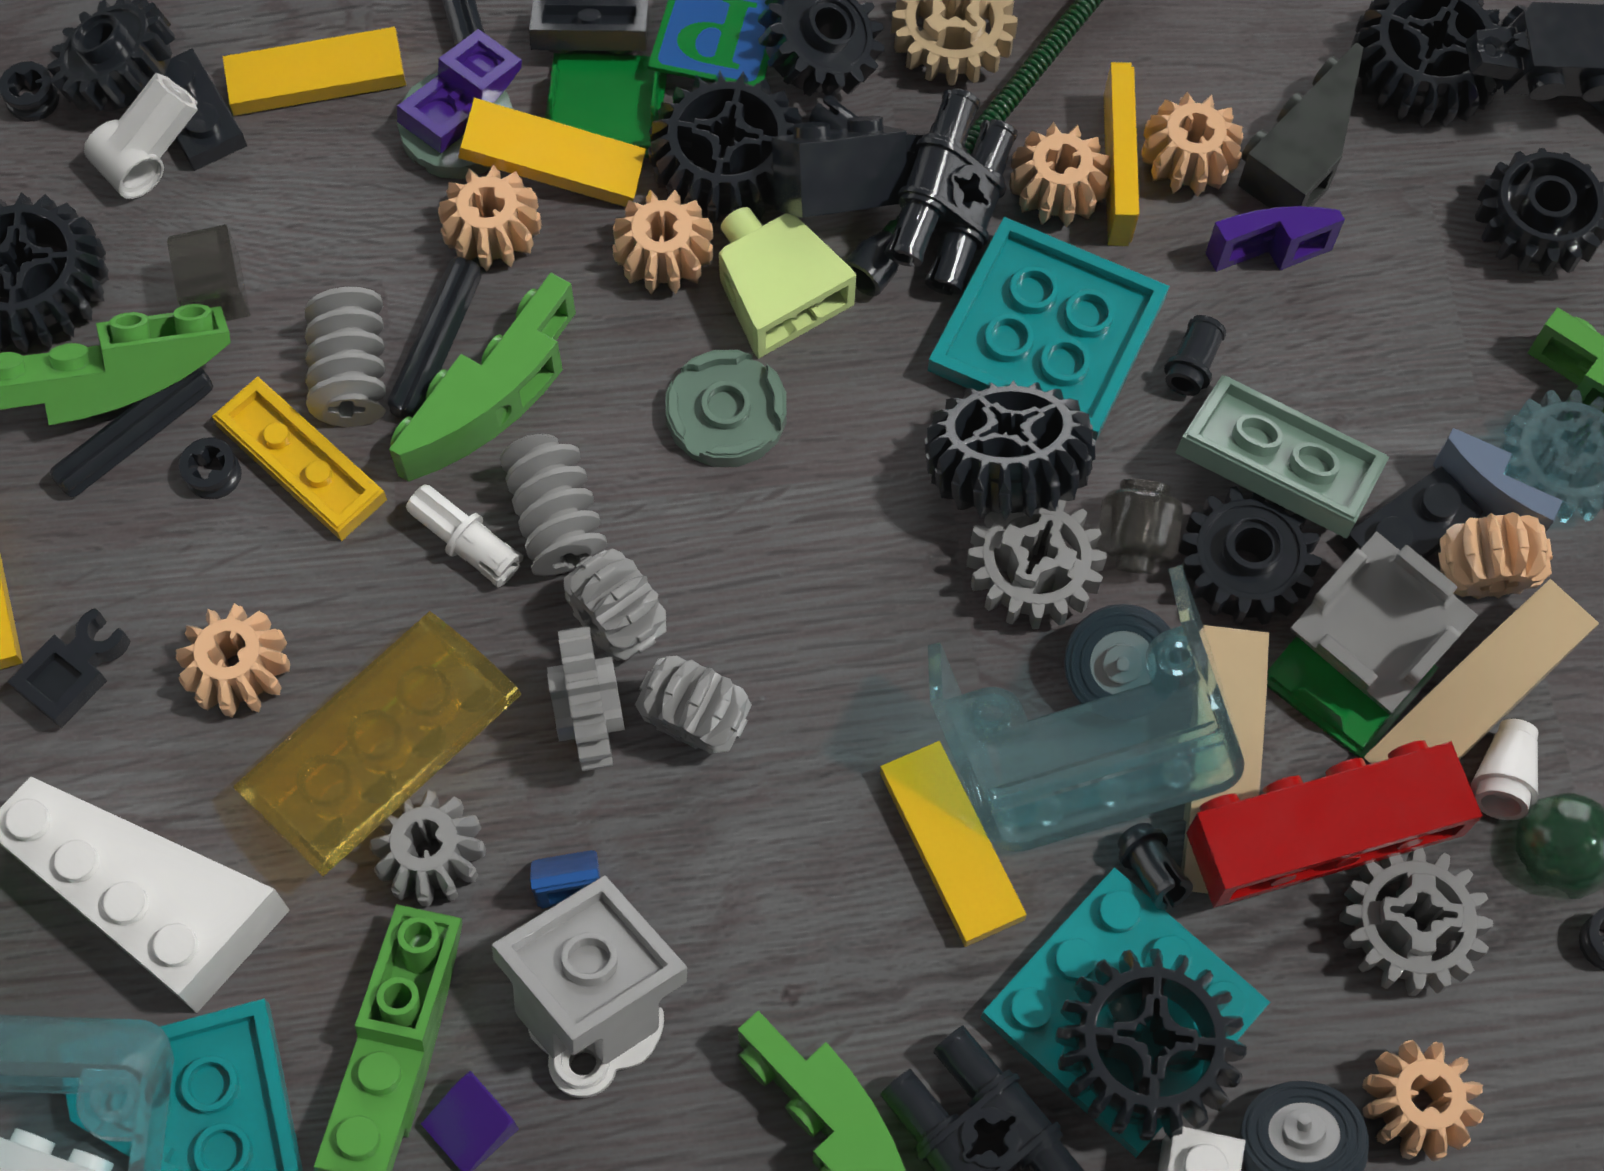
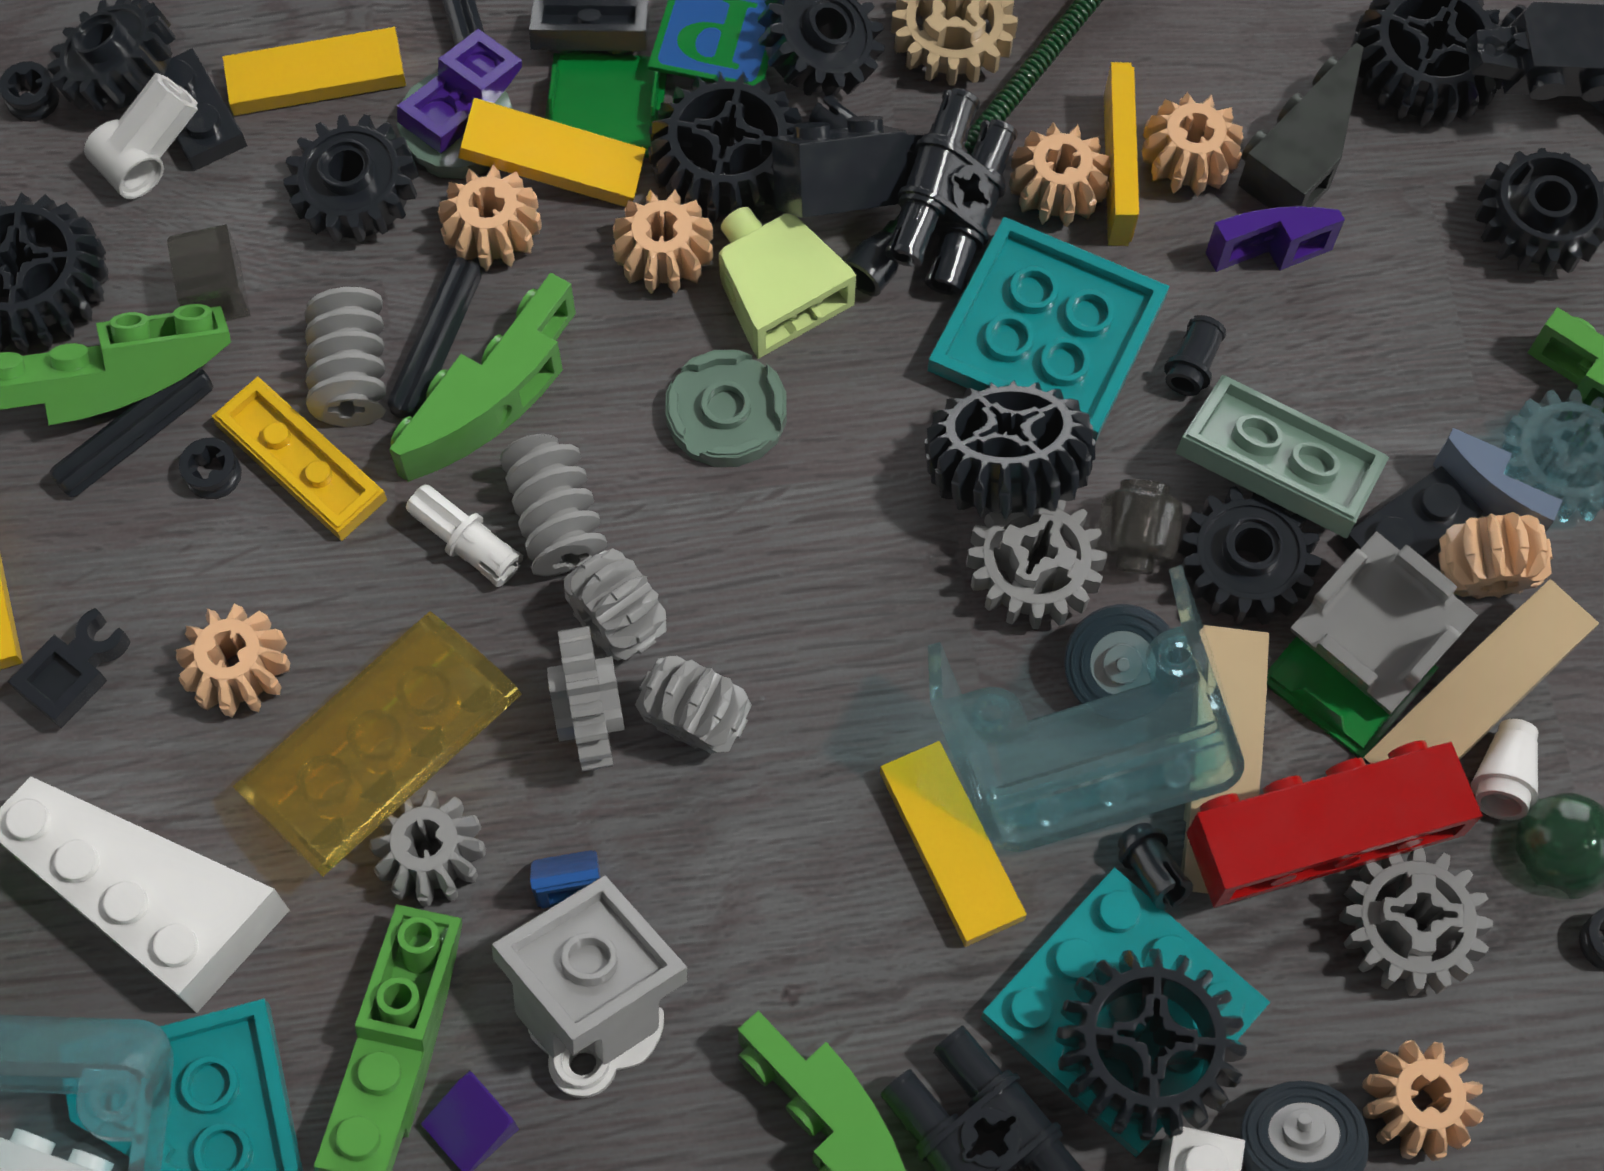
(323, 176): none -> black gear

